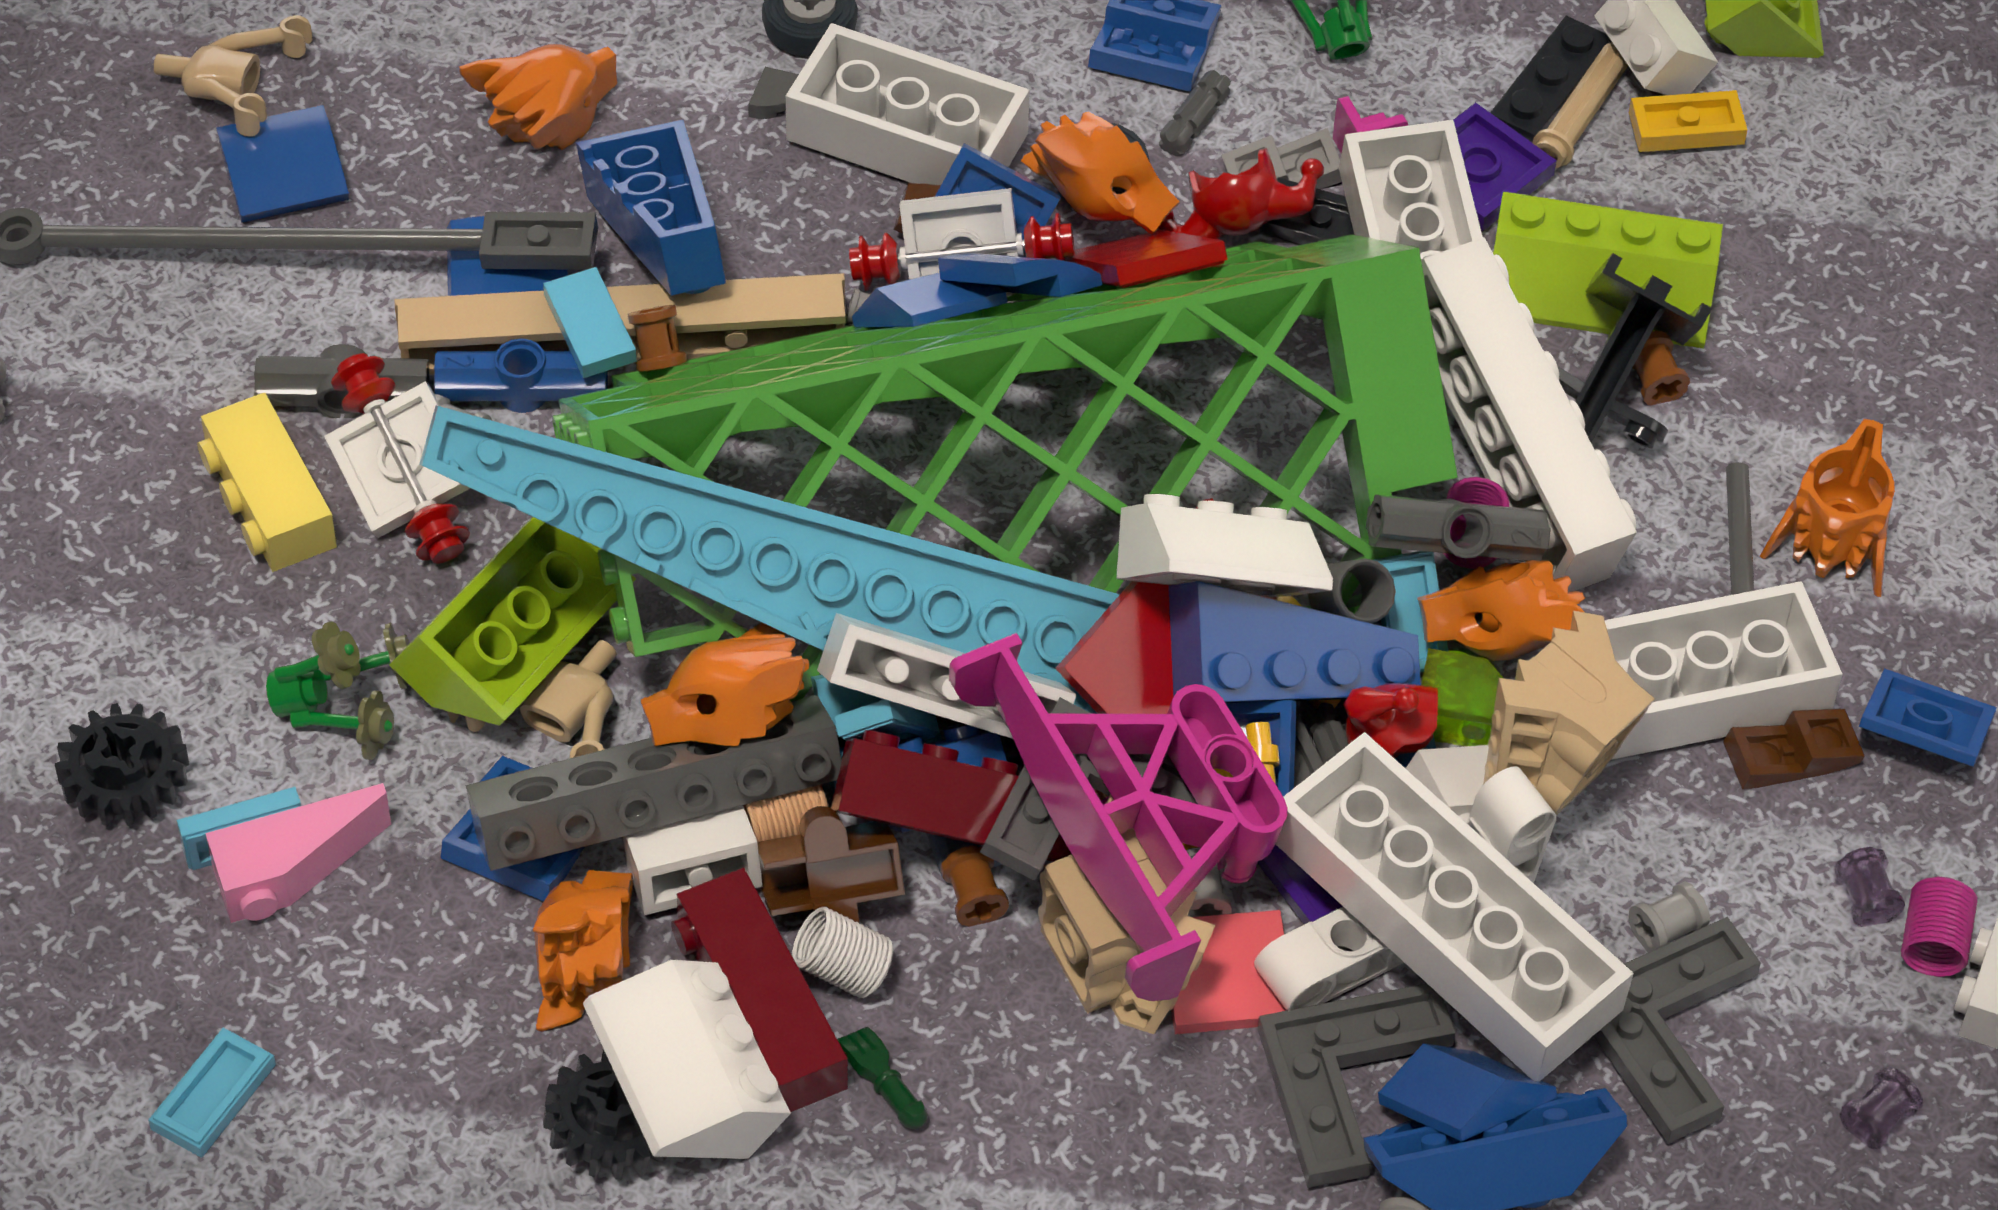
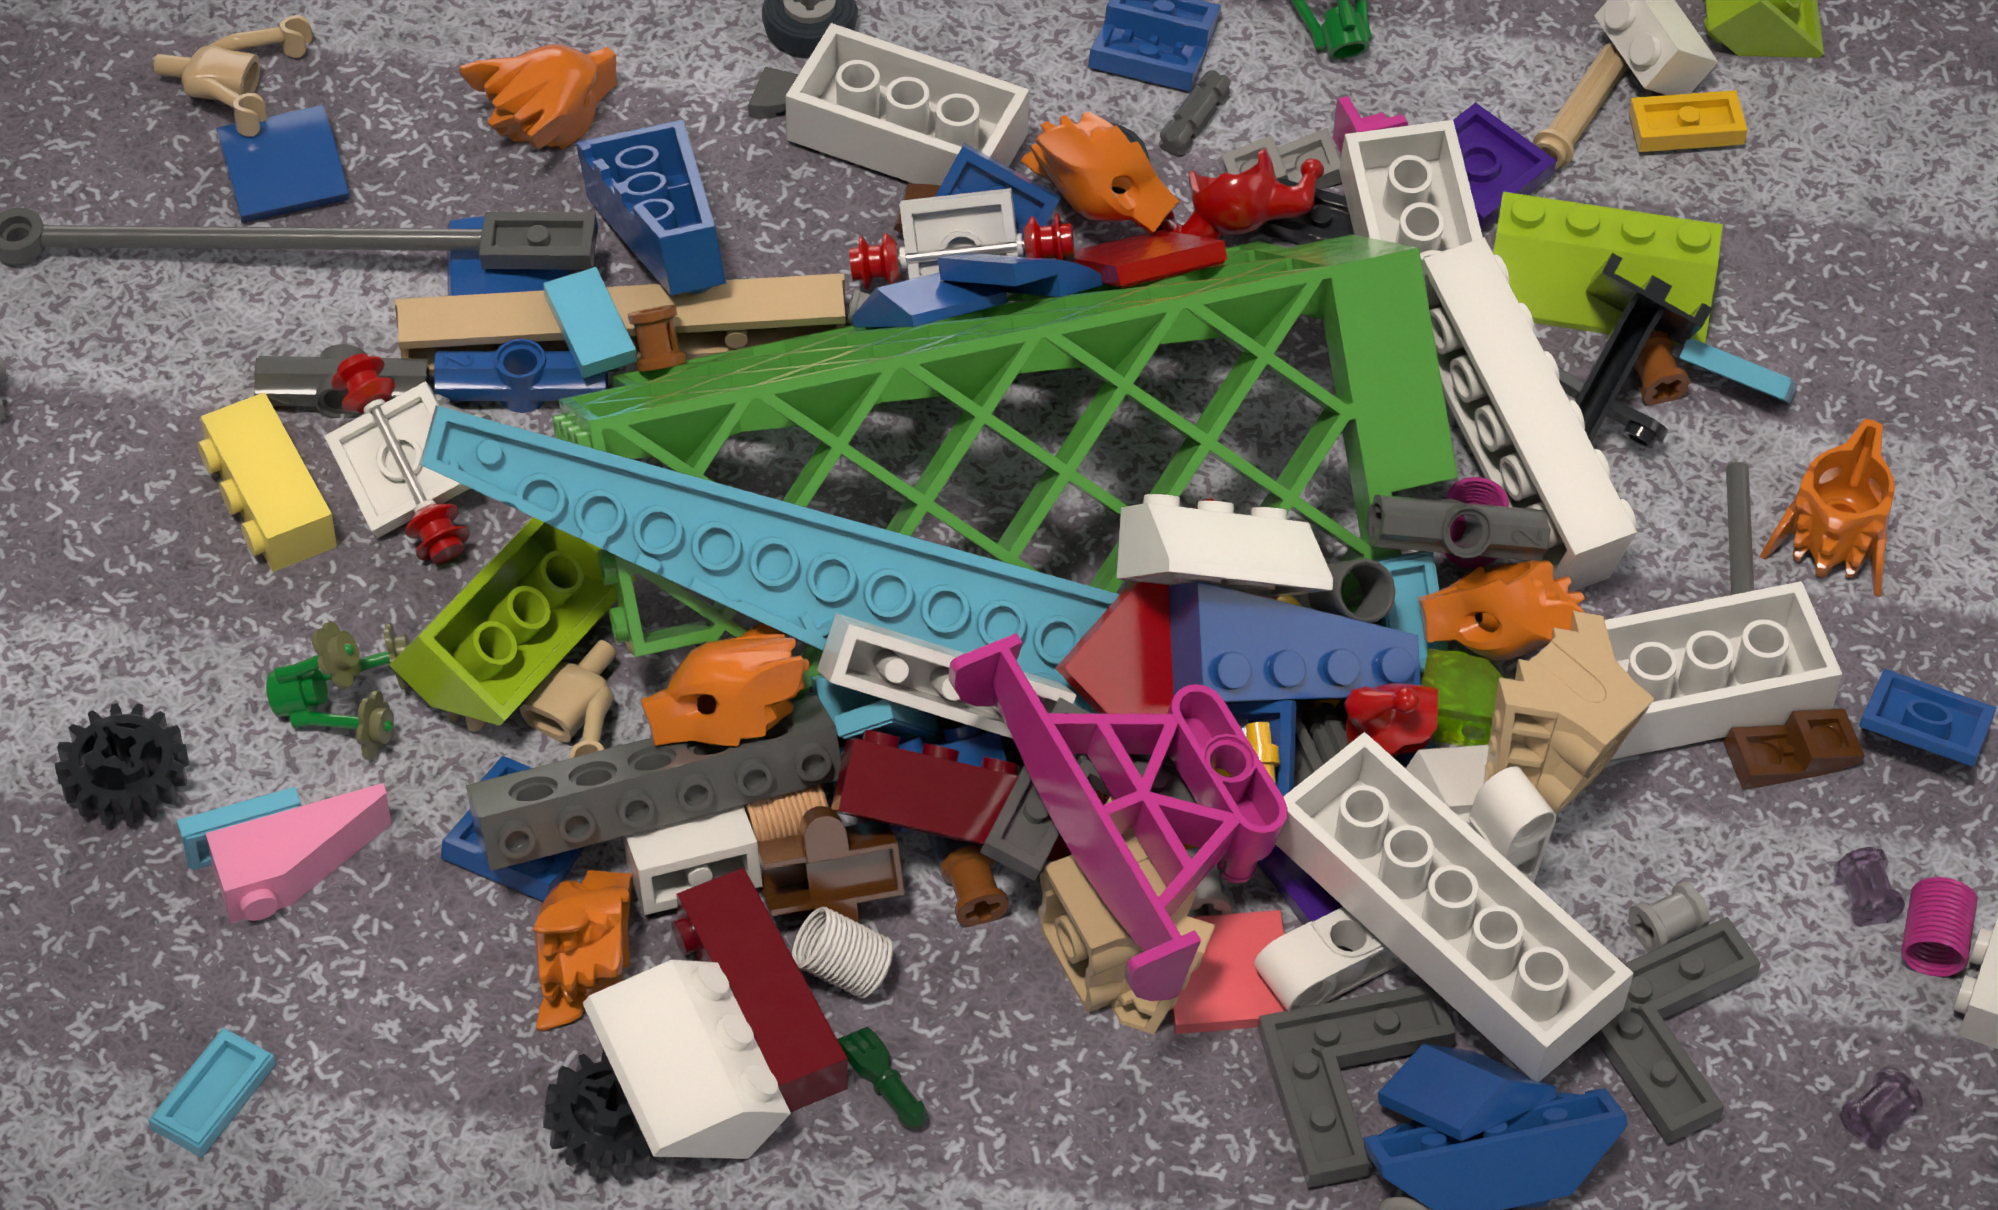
(1550, 77): black plate -> none
(1738, 370): none -> medium azure tile

